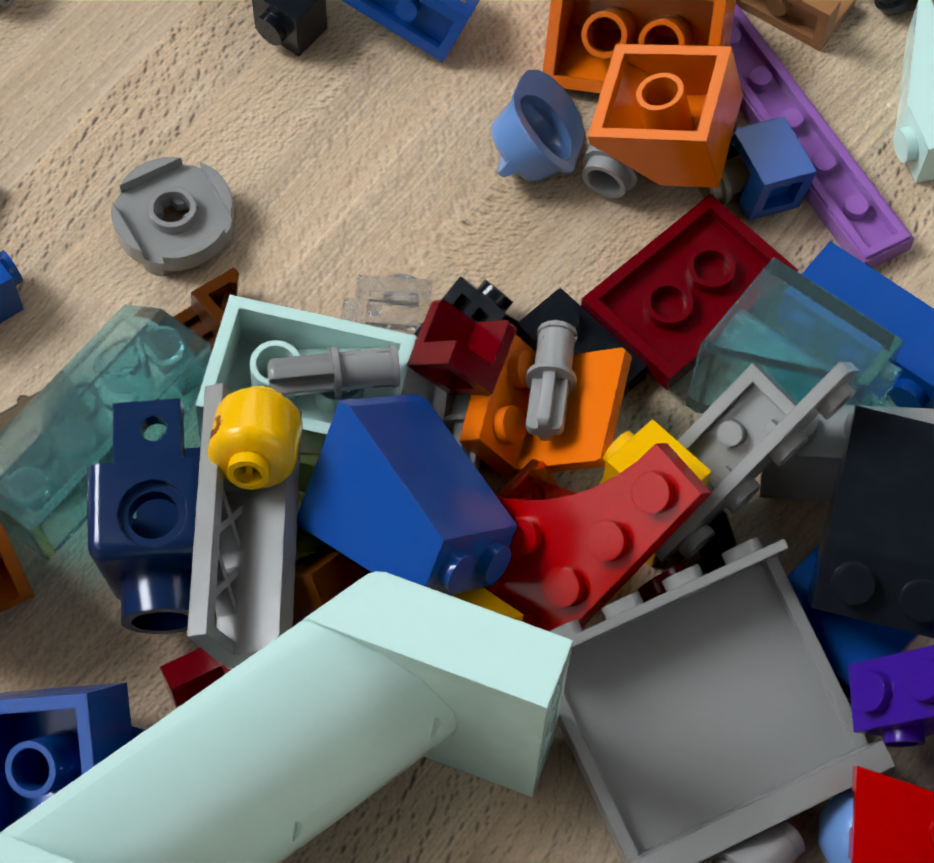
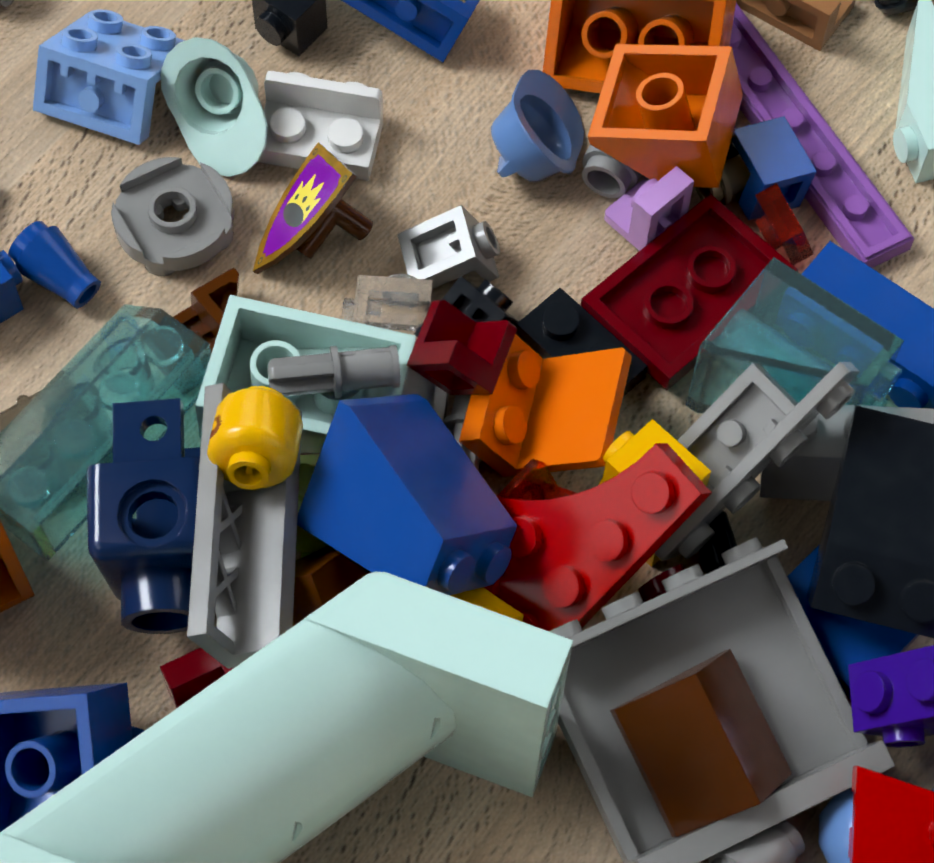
(51, 262): none -> blue cone
(103, 74): none -> light blue bracket
(215, 105): none -> light aqua piece
(311, 211): none -> shield
(315, 110): none -> white bracket
(450, 248): none -> light grey bracket
(551, 379): light grey axle -> none
(651, 207): none -> lavender bracket
(702, 745): none -> reddish brown slope
(781, 226): none -> clear red plate

